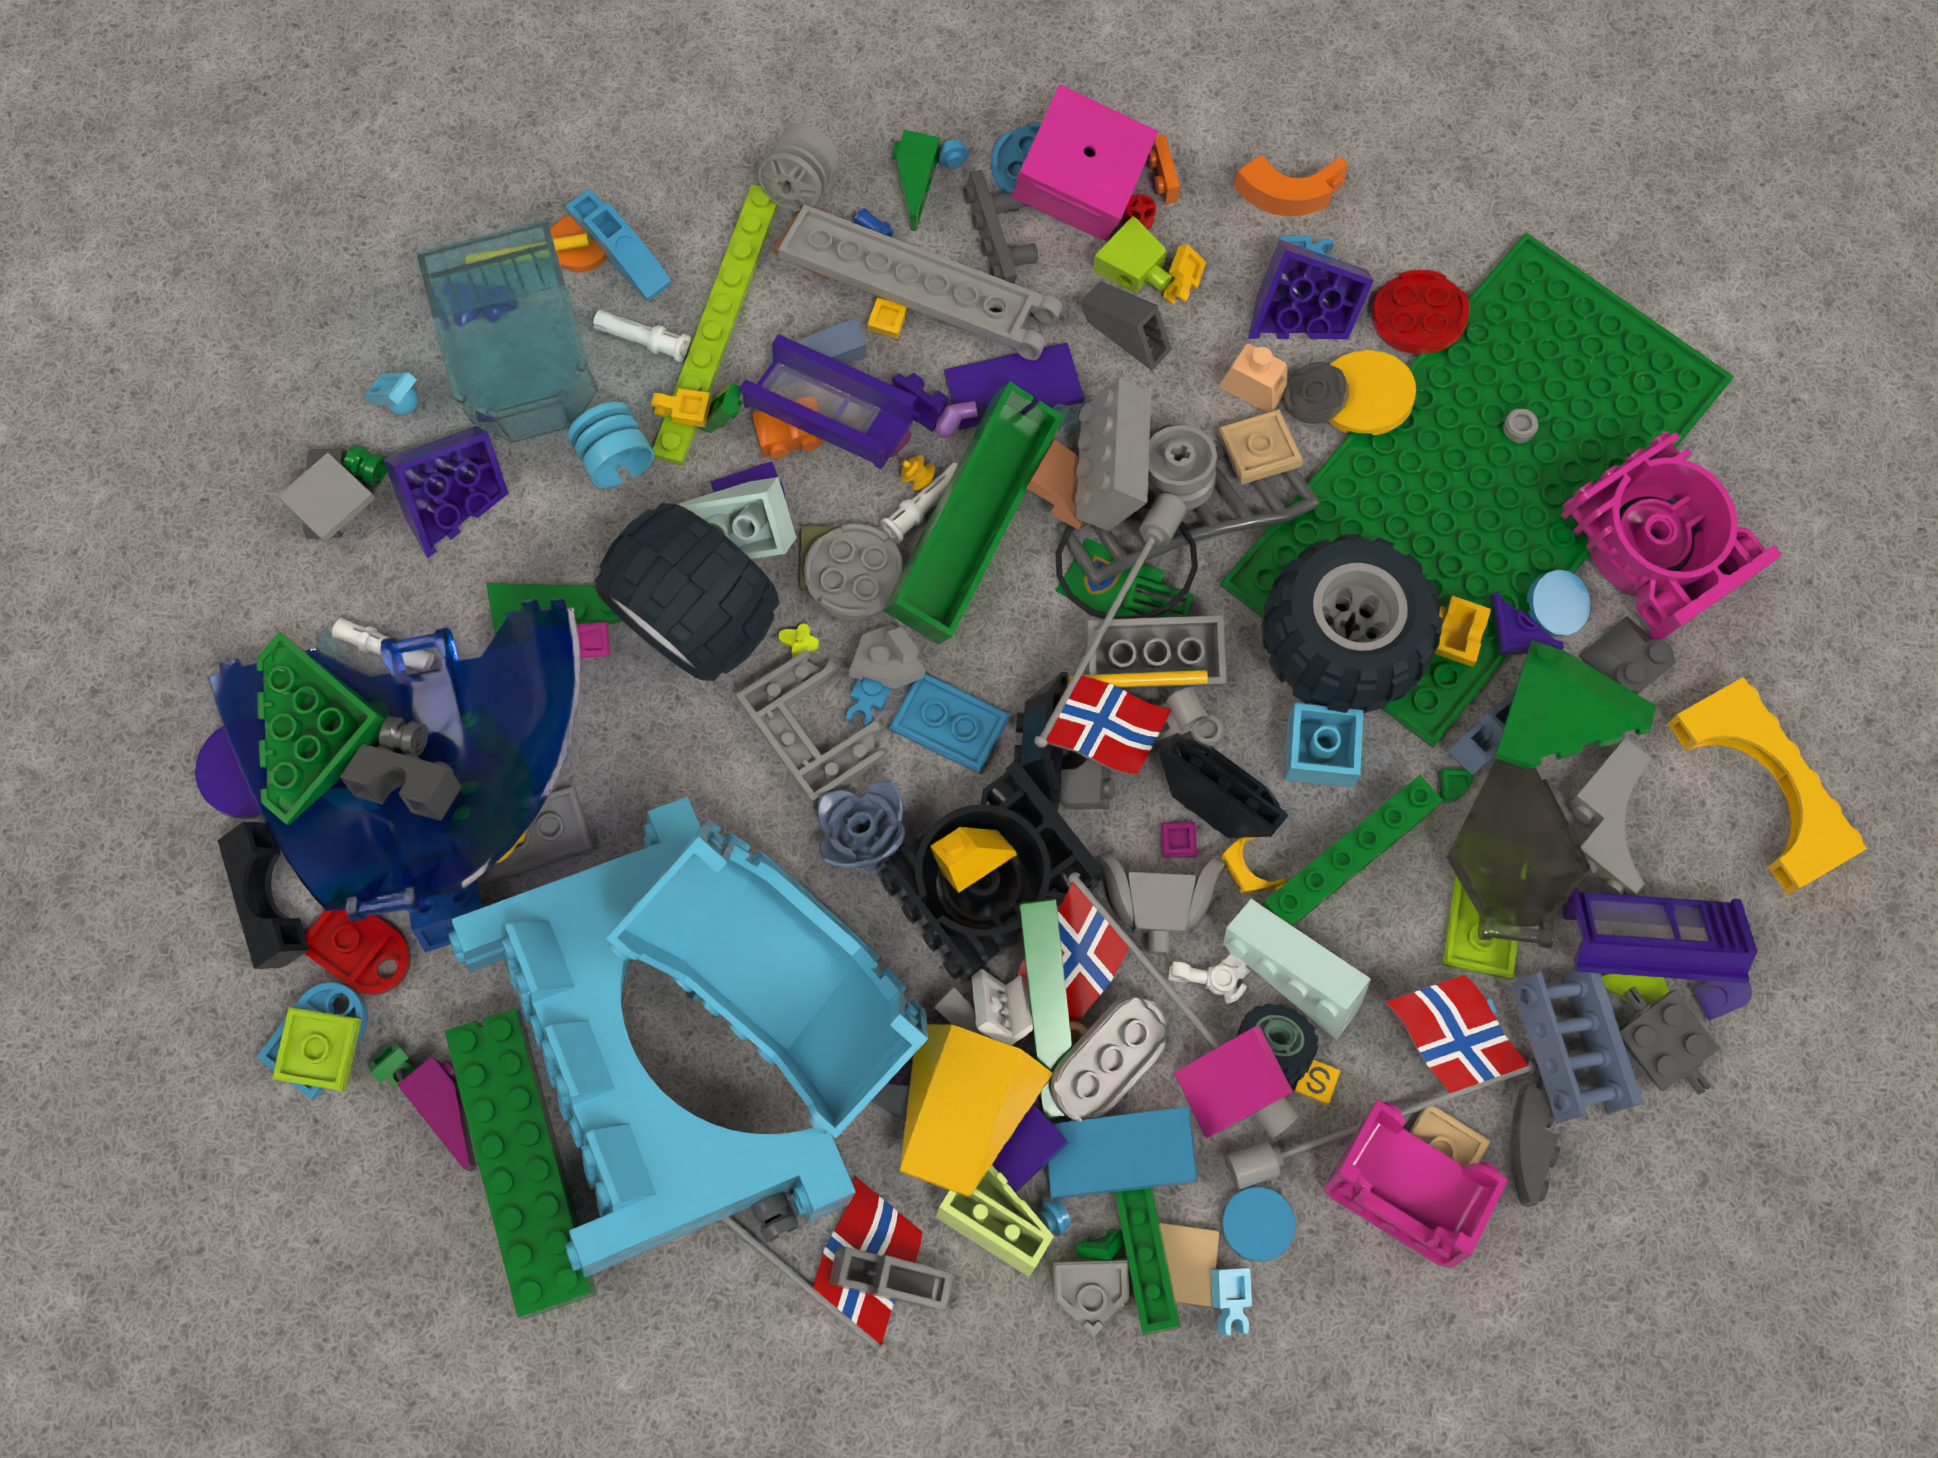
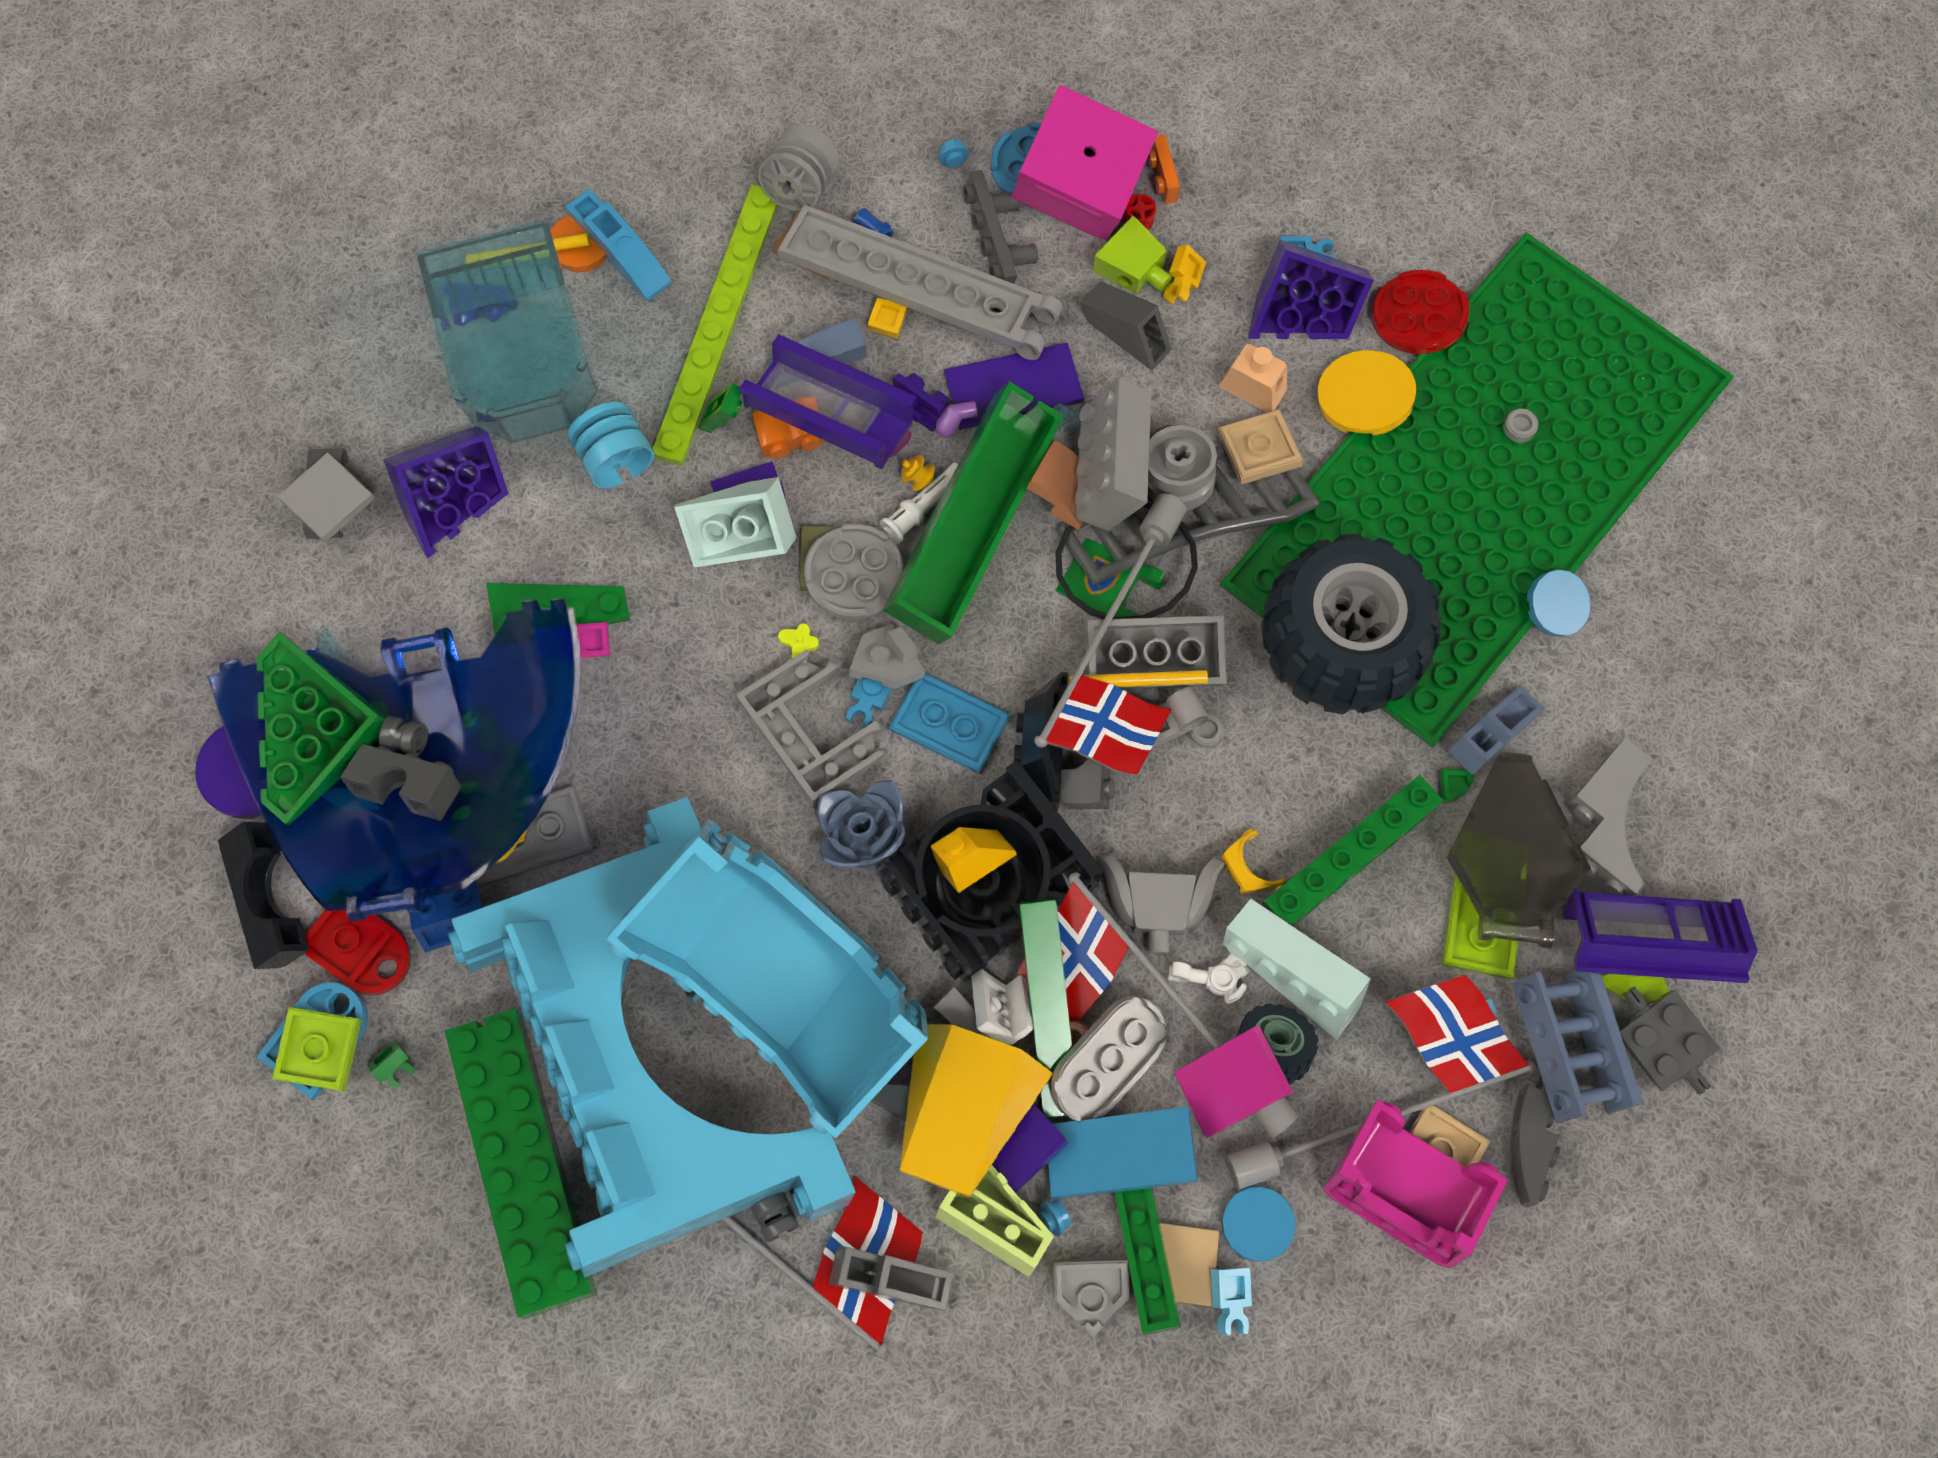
(365, 465): green wheel -> none
(369, 640): white pin -> none
(395, 392): medium azure tile -> none
(439, 1102): magenta slope -> none
(655, 337): white pin -> none
(686, 408): yellow plate -> none
(687, 591): black wheel -> none
(915, 166): green slope -> none
(1101, 1248): green tile -> none
(1154, 601): green tile -> none
(1178, 840): magenta tile -> none
(1219, 790): black wedge -> none
(1288, 195): orange arch -> none
(1316, 393): dark grey tile -> none
(1318, 1082): yellow tile -> none
(1323, 745): medium azure brick -> none
(1462, 630): yellow cylinder -> none
(1516, 629): dark purple tile -> none
(1565, 706): green slope -> none
(1629, 656): dark grey slope -> none
(1640, 563): dark pink brick -> none
(1722, 997): dark purple plate -> none
(1818, 830): yellow arch -> none

